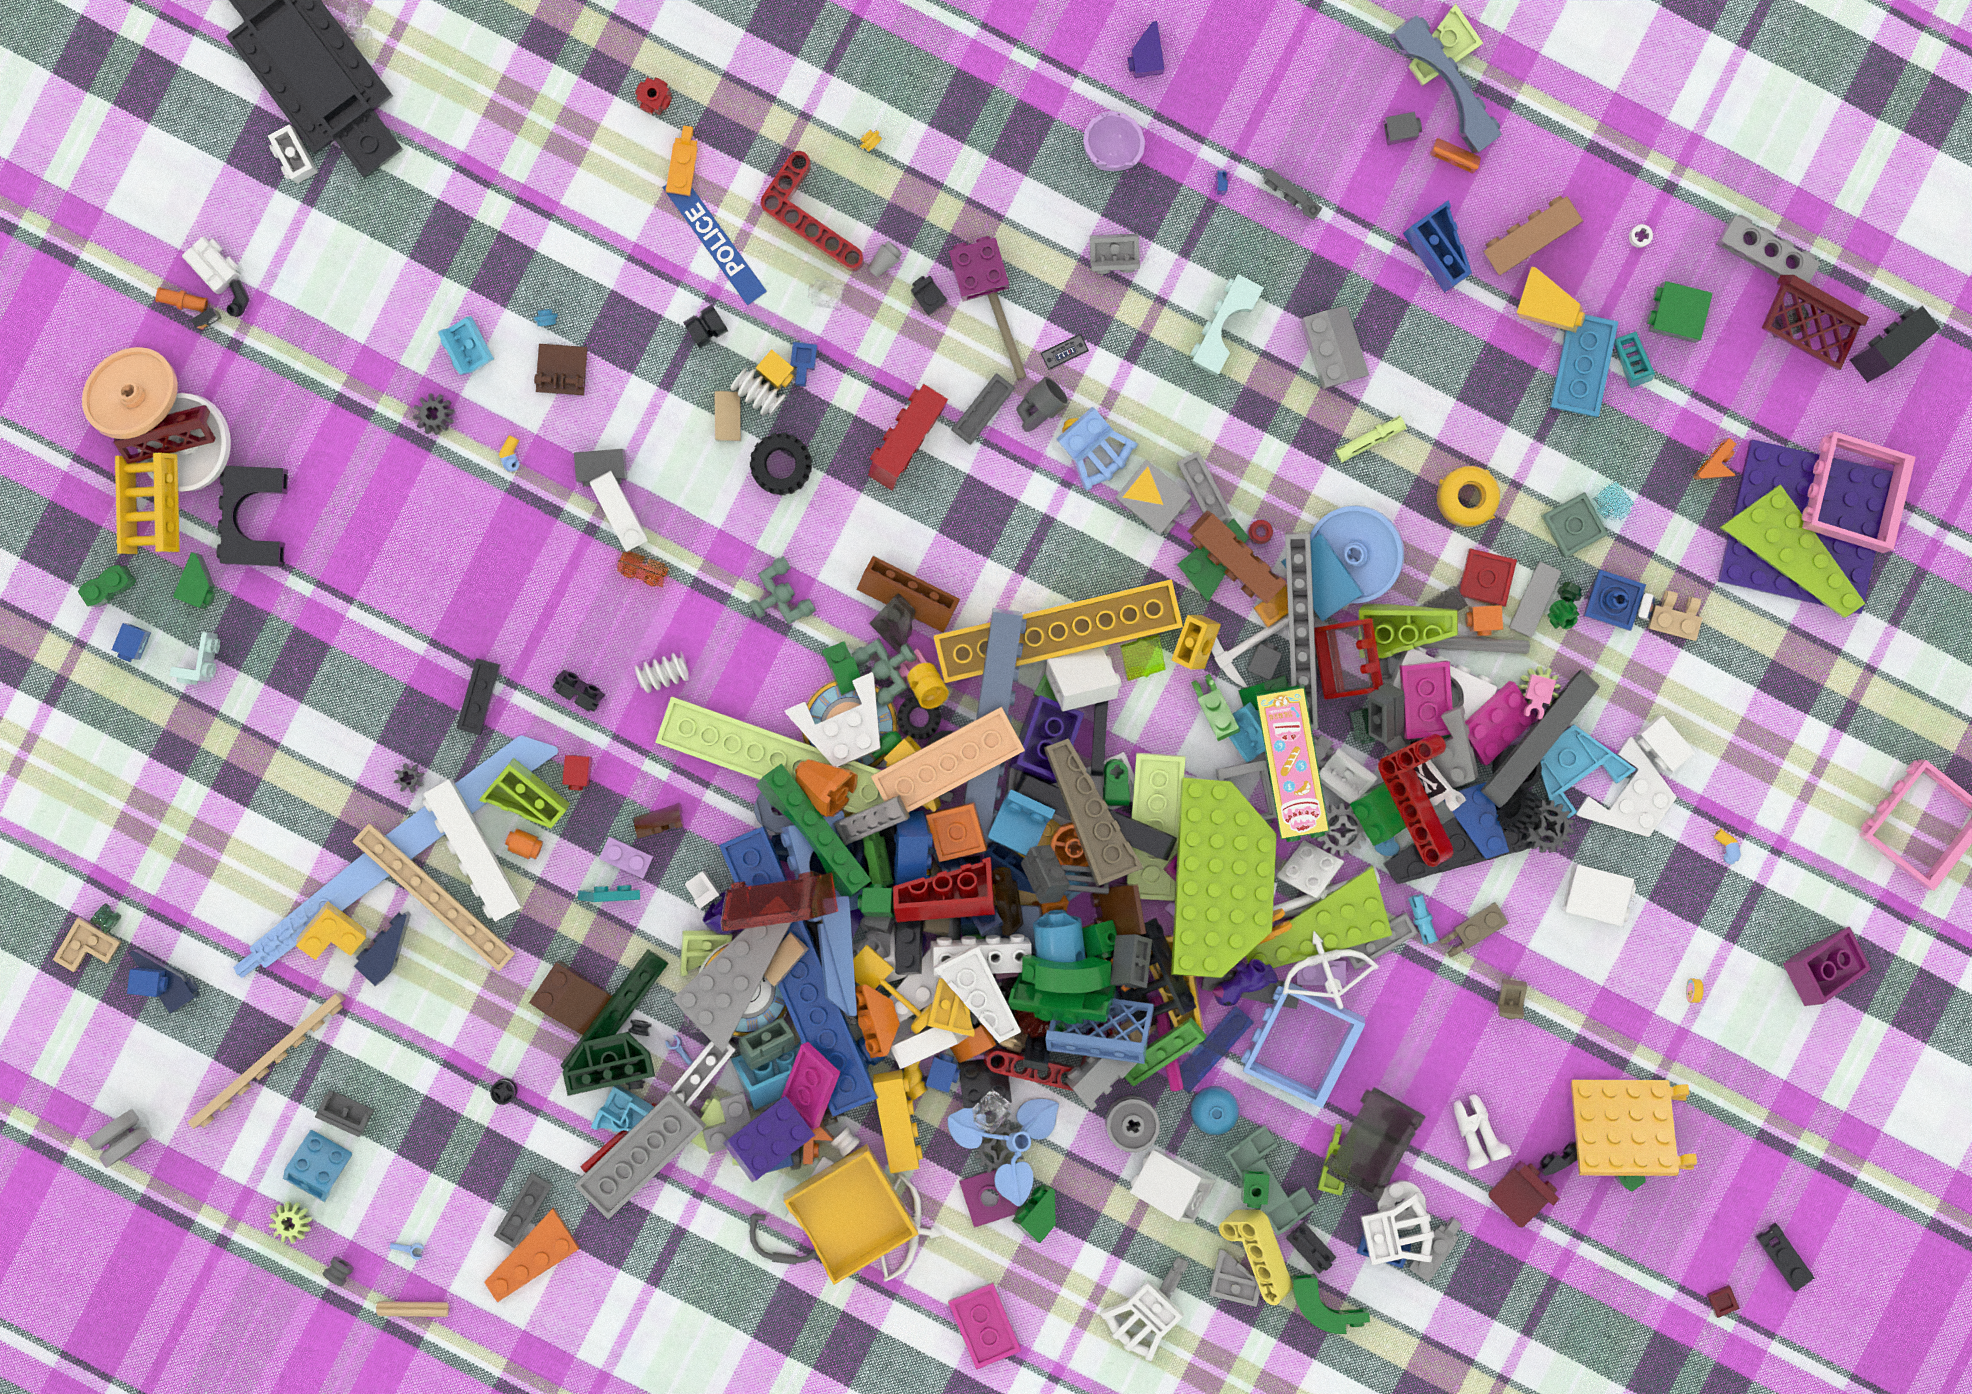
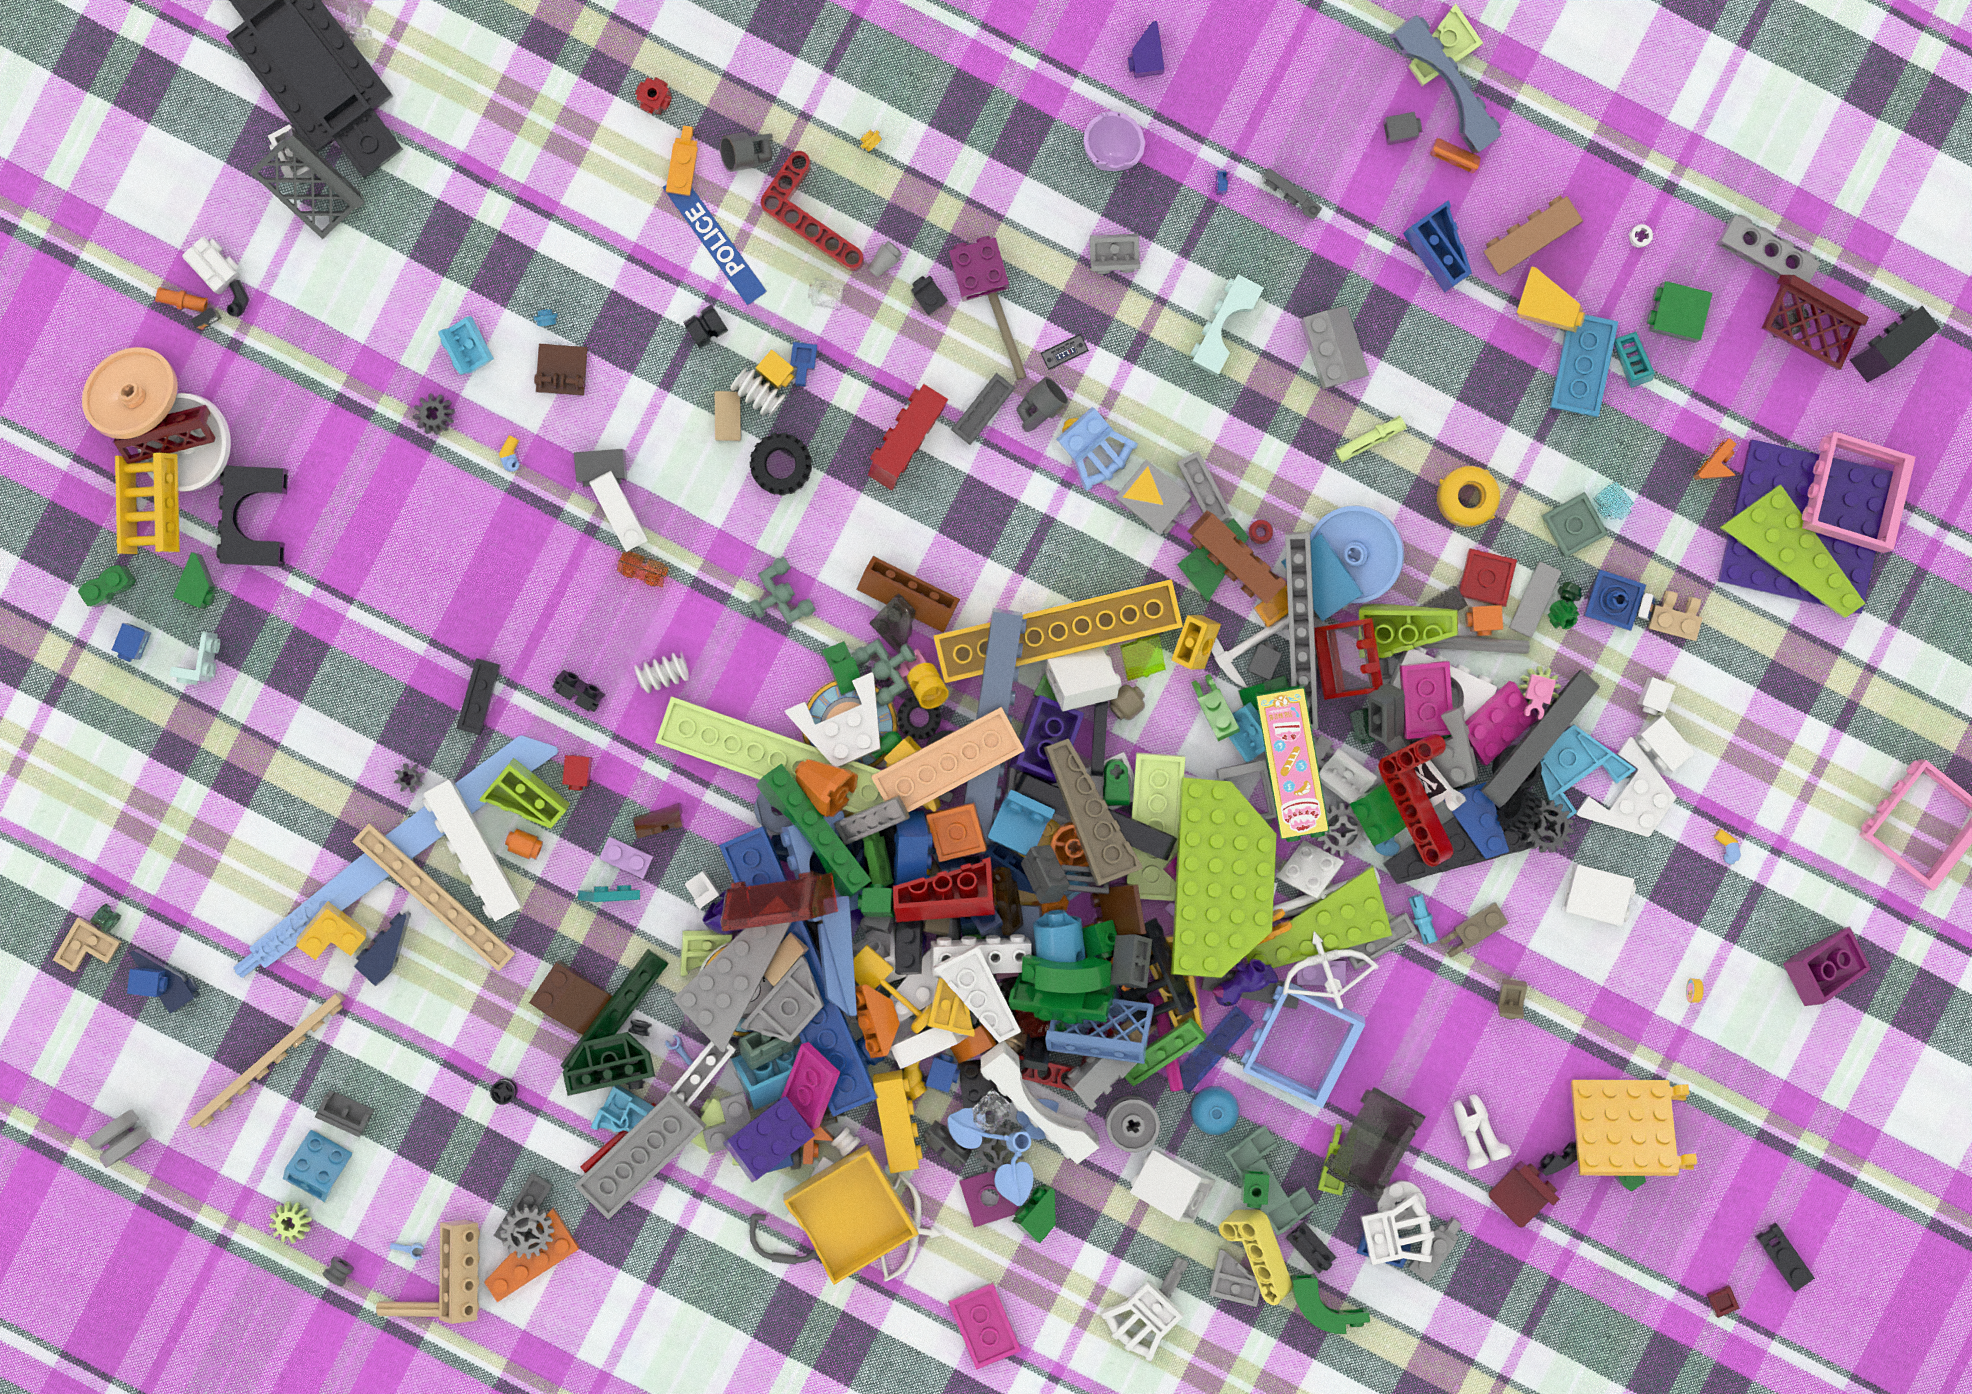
(323, 169): none -> dark grey fence
(458, 1271): none -> tan brick
(525, 1241): none -> light grey gear
(739, 154): none -> dark grey piece
(788, 1005): none -> light grey wing
(939, 1136): none -> dark grey hinge
(1072, 1135): none -> white arch
(1128, 702): none -> dark tan head
(1655, 696): none -> white brick

